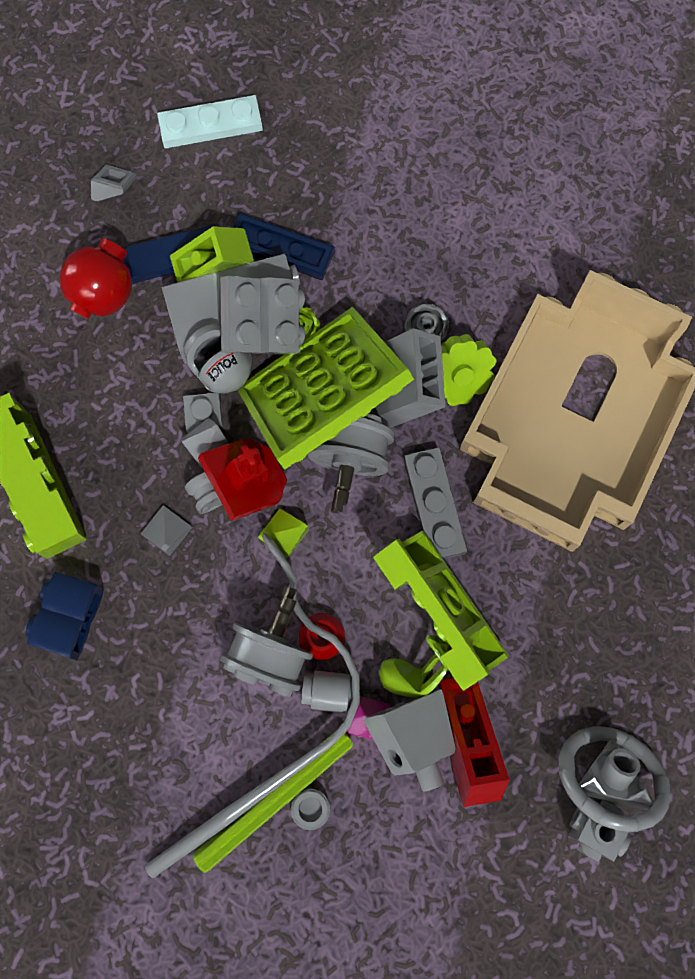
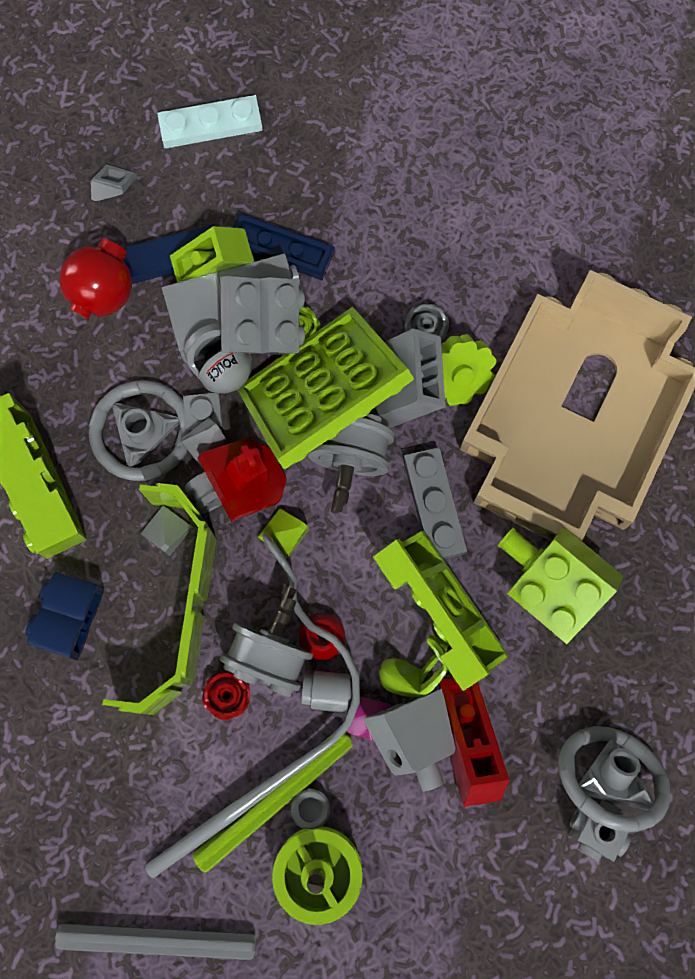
(138, 430): none -> light grey piece
(155, 941): none -> light grey axle
(193, 623): none -> lime windscreen
(216, 703): none -> red plate
(317, 875): none -> lime wheel
(562, 582): none -> lime brick

